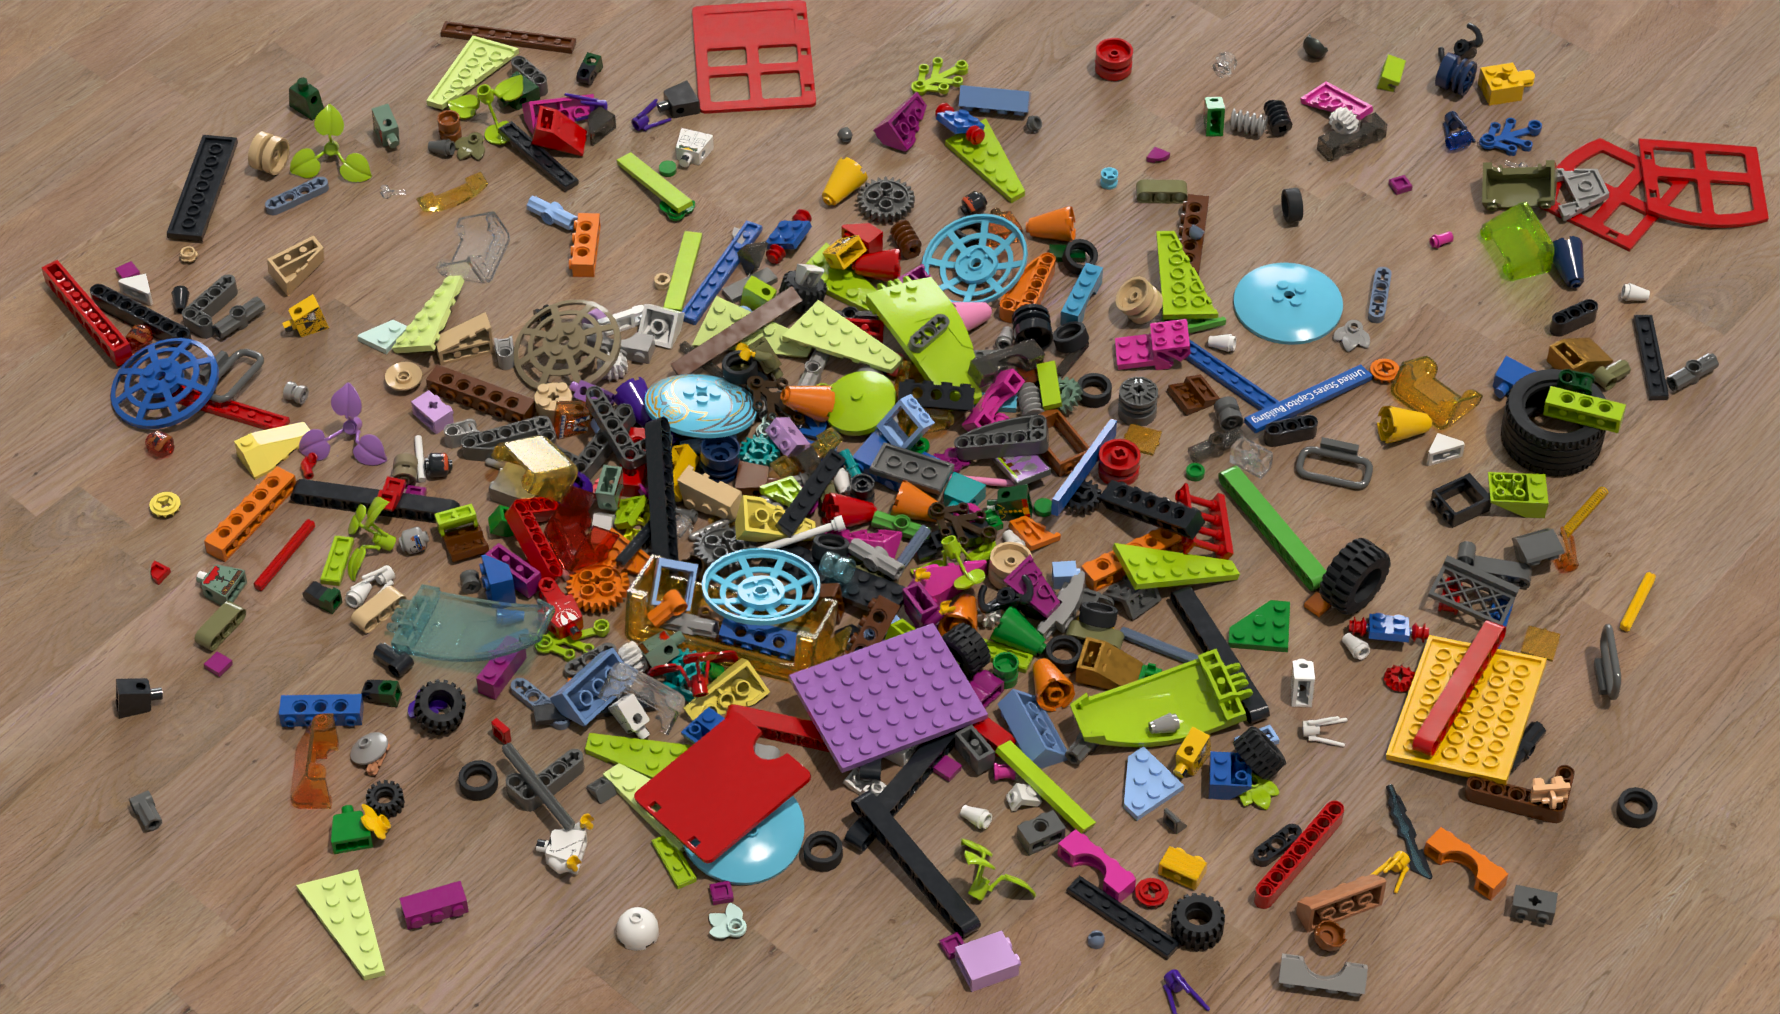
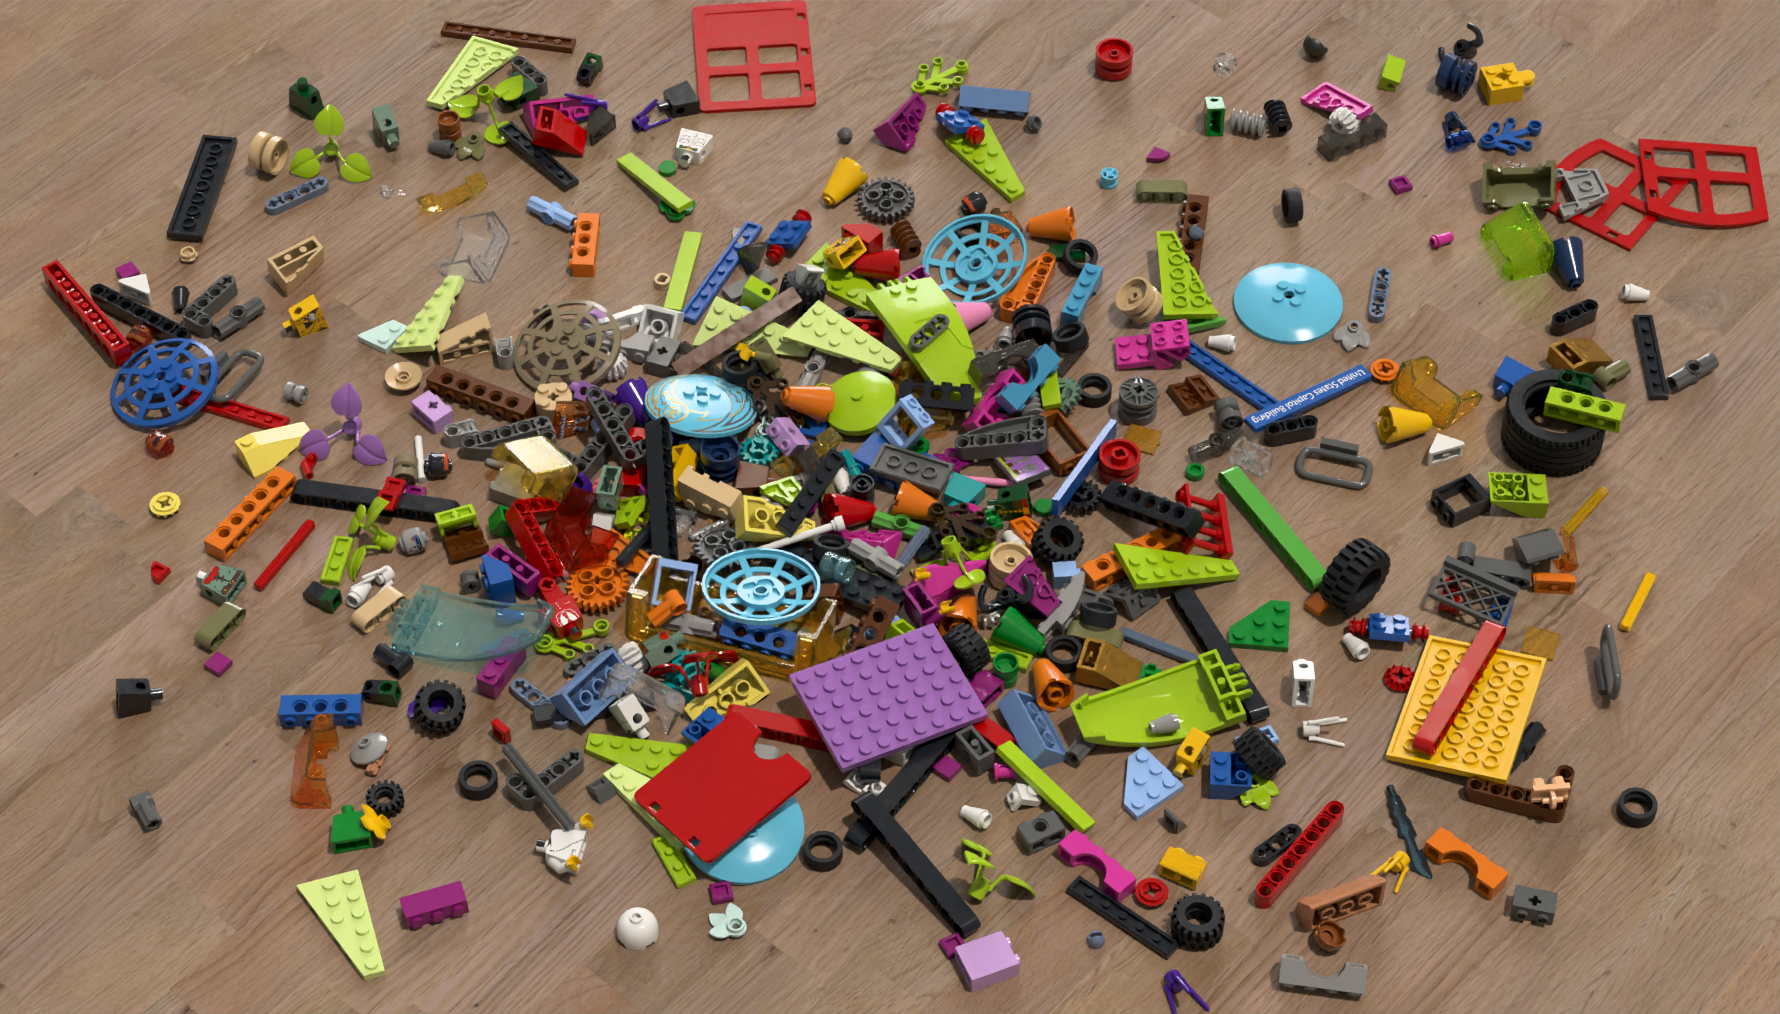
(663, 354): none -> dark grey brick
(1041, 363): none -> dark azure arch
(1061, 530): none -> black tyre
(1553, 583): none -> orange panel

